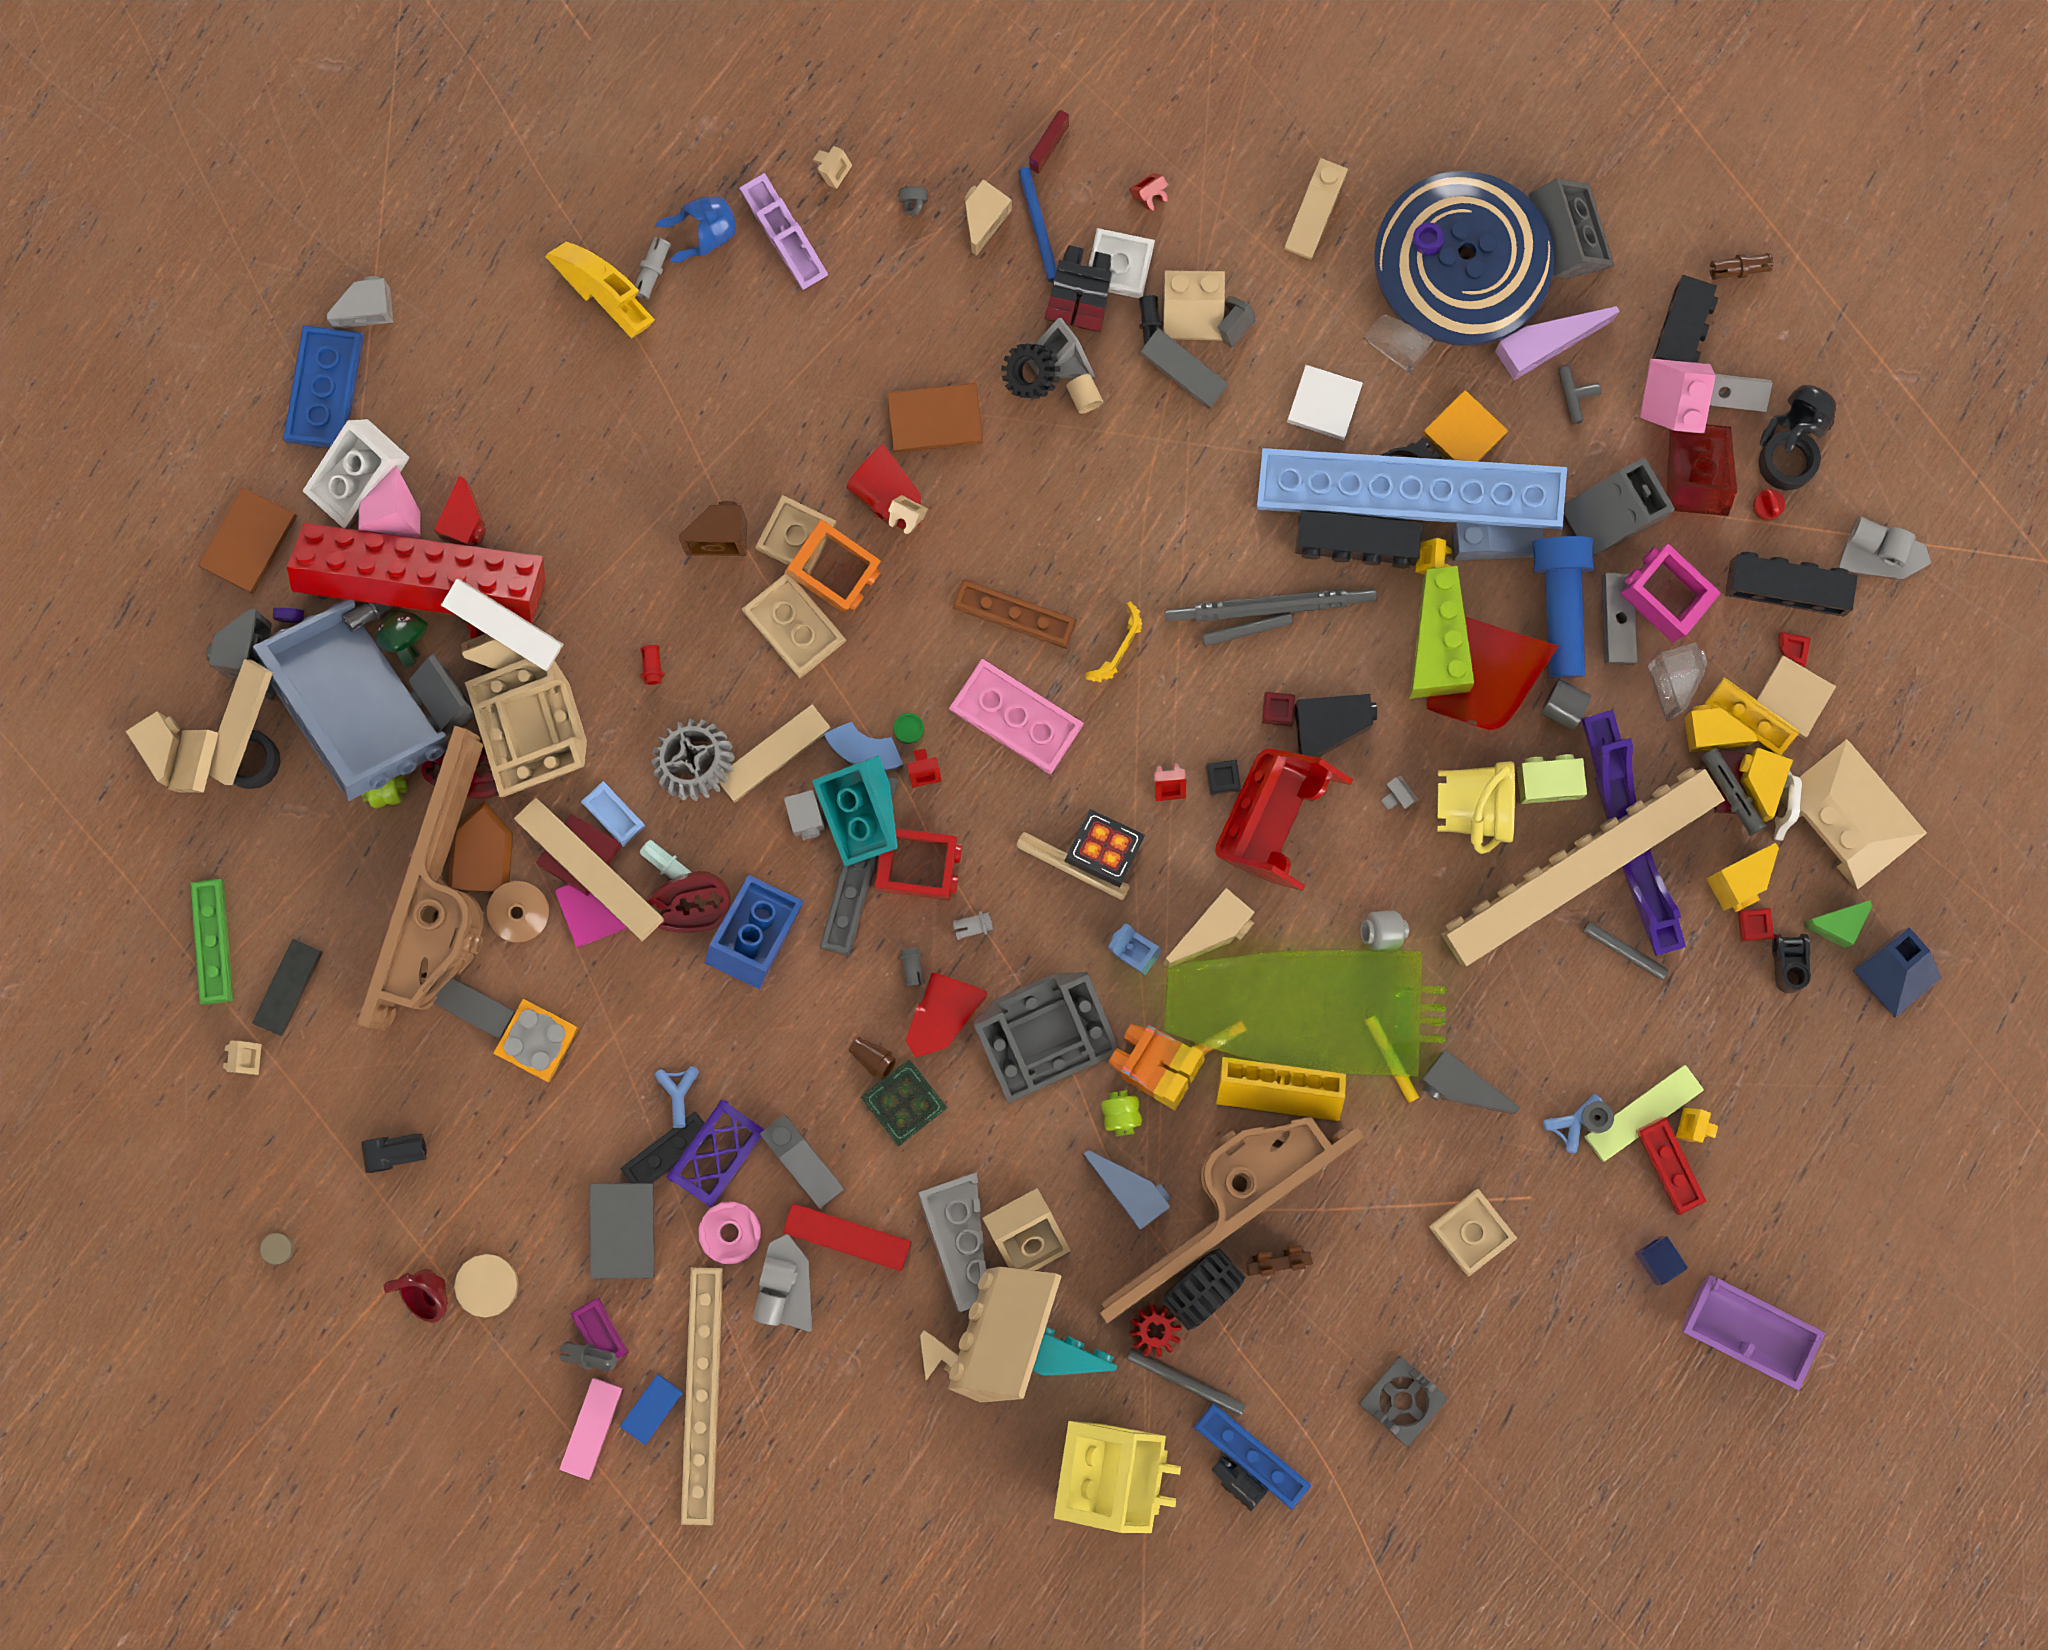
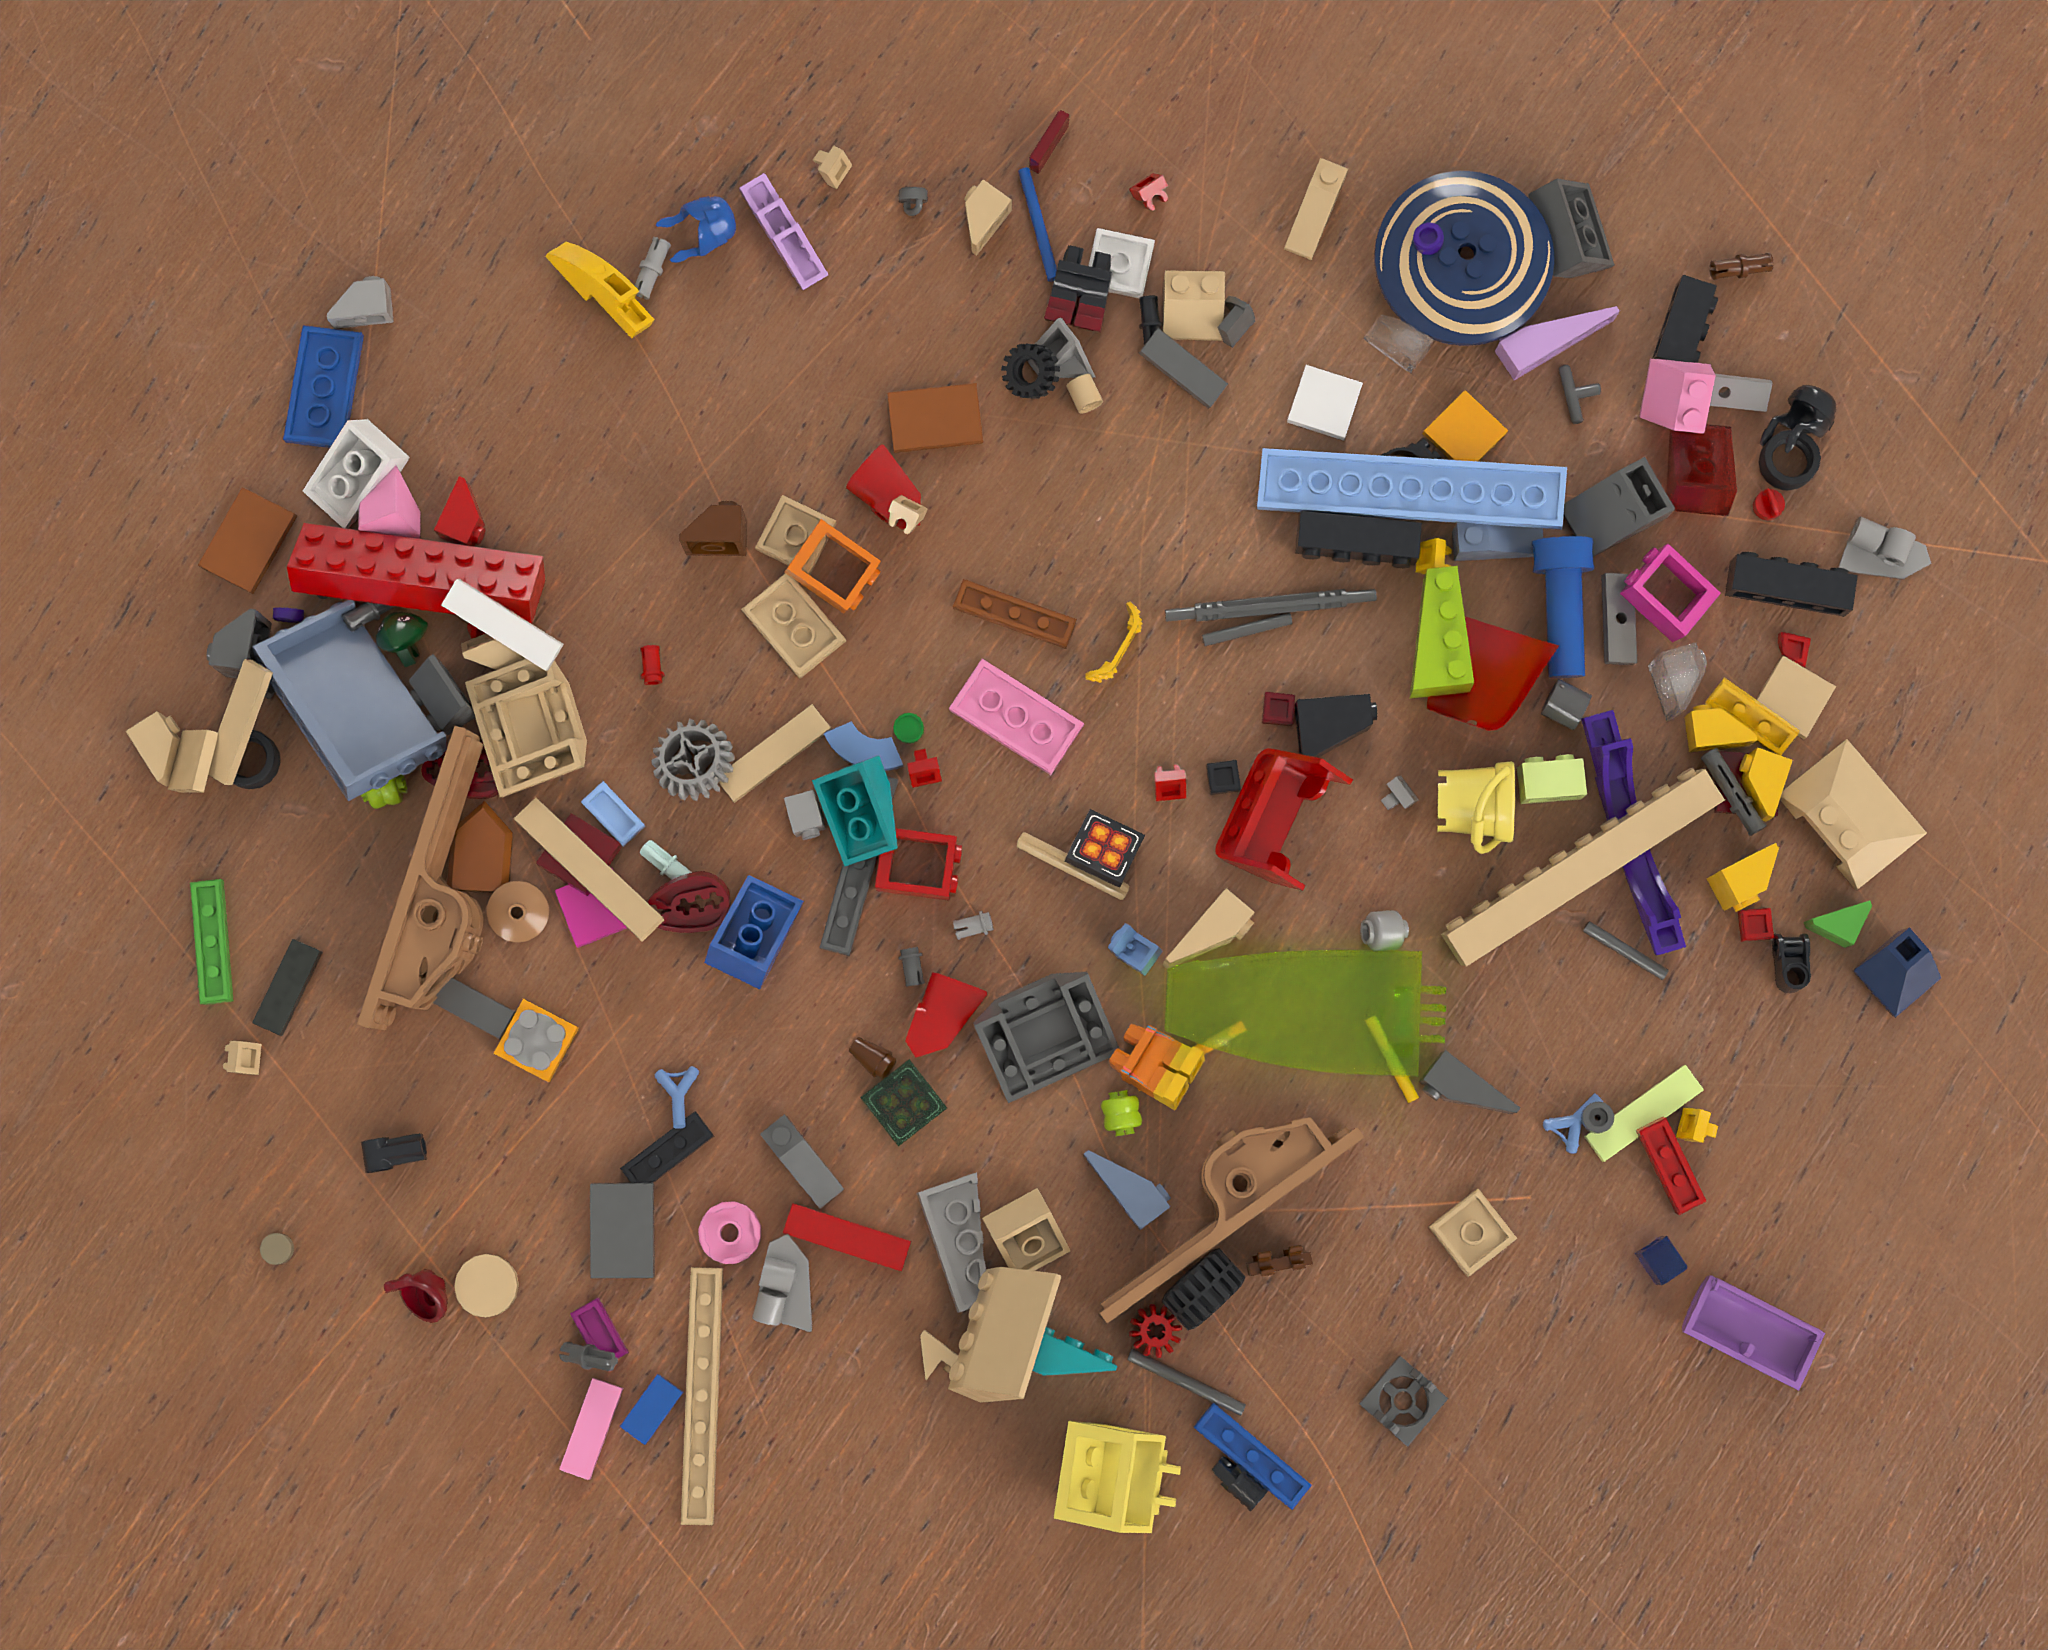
(725, 1176): dark purple window -> none
(1281, 1089): yellow brick -> none
(1793, 808): white helmet -> none

